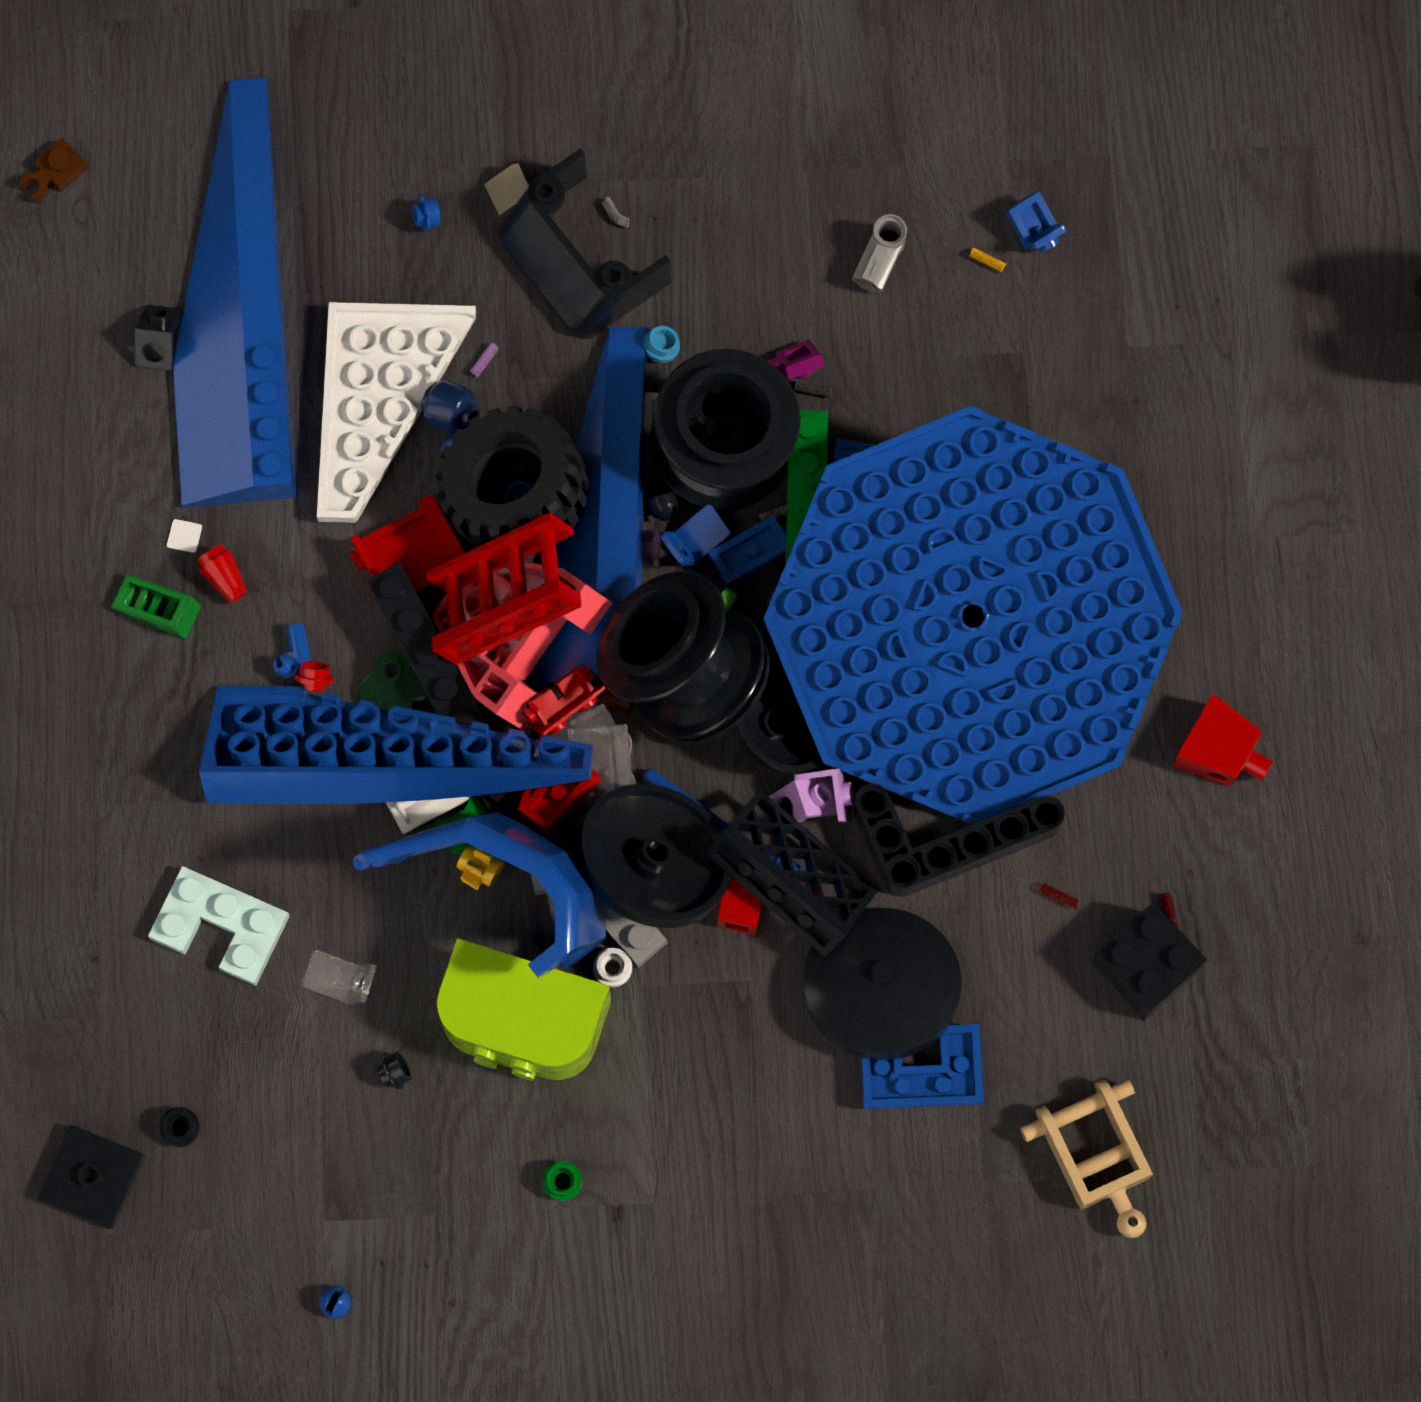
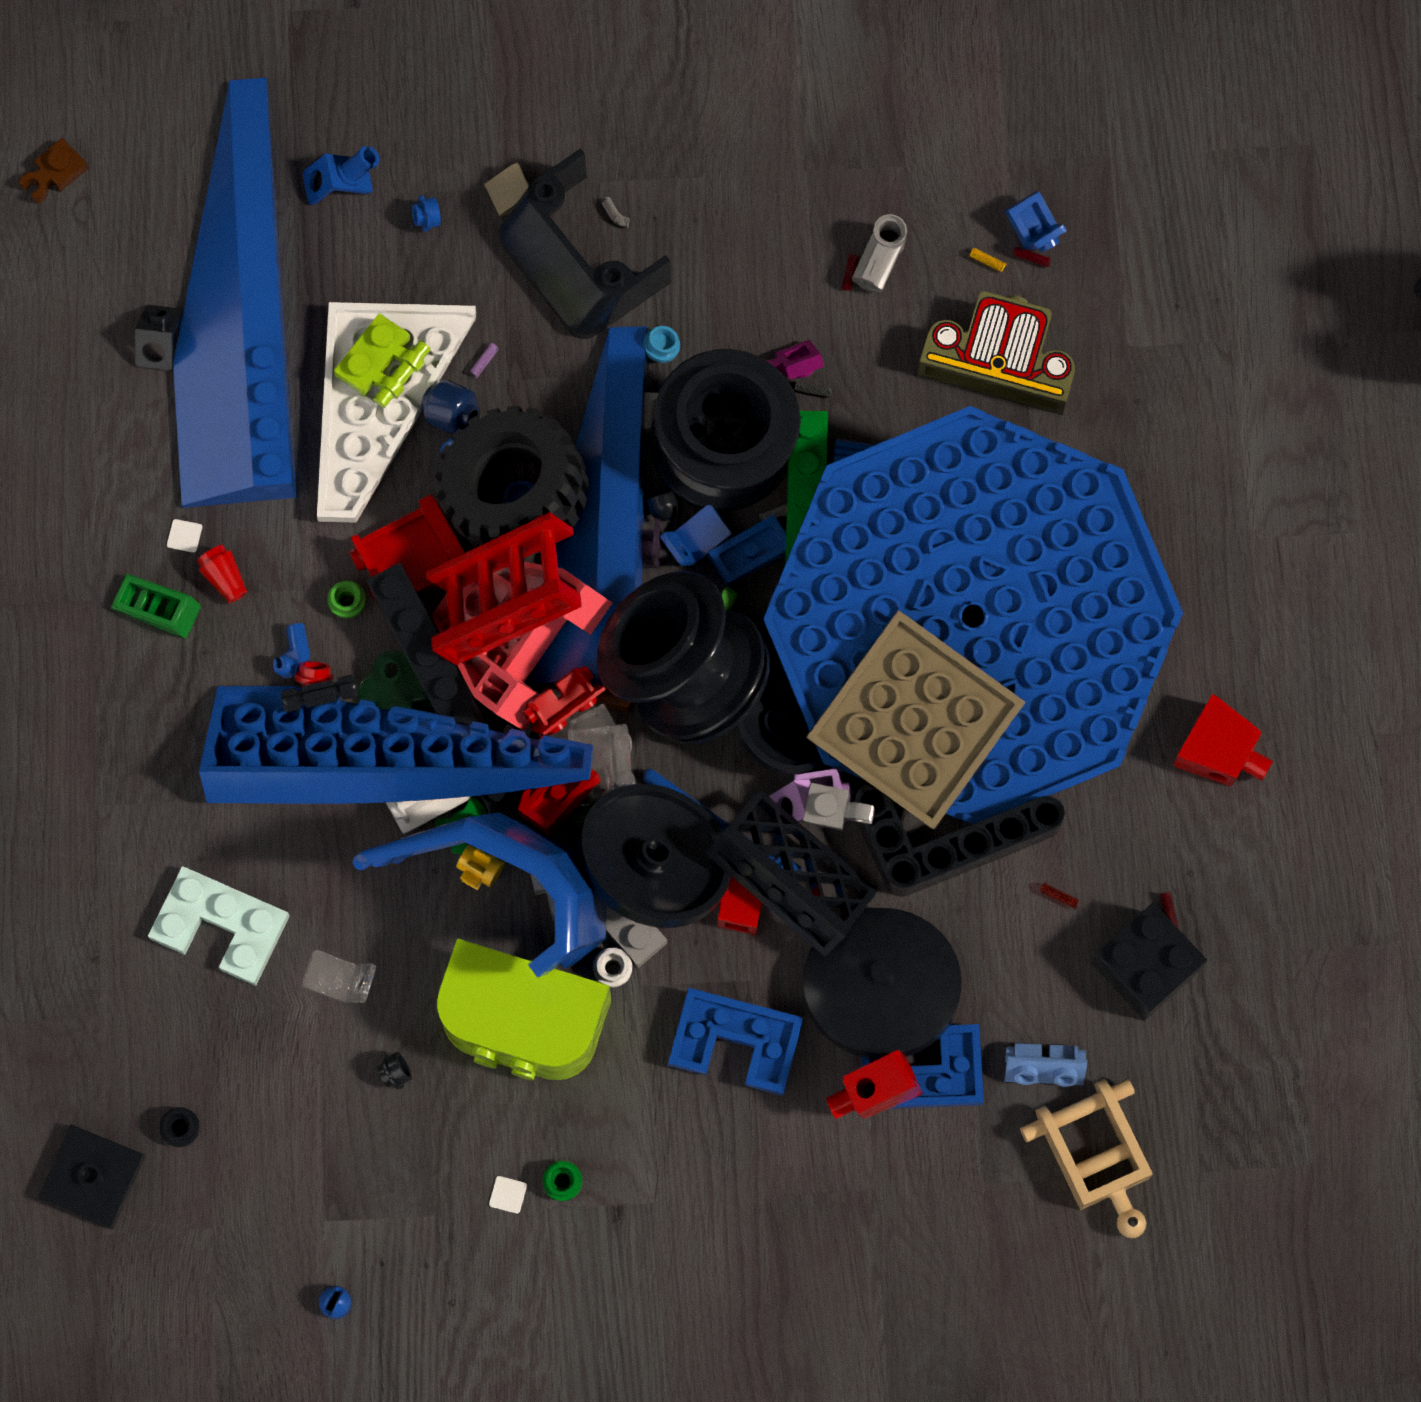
(319, 693): none -> black axle
(341, 174): none -> blue bracket
(342, 589): none -> bright green plate
(372, 356): none -> lime plate
(508, 1194): none -> white sticker
(764, 1029): none -> blue plate
(830, 807): none -> light grey plate
(854, 265): none -> dark red leg
(892, 1081): none -> red torso
(915, 719): none -> dark tan plate
(1001, 354): none -> brick
(1037, 257): none -> dark red leg
(1063, 1067): none -> medium blue hinge

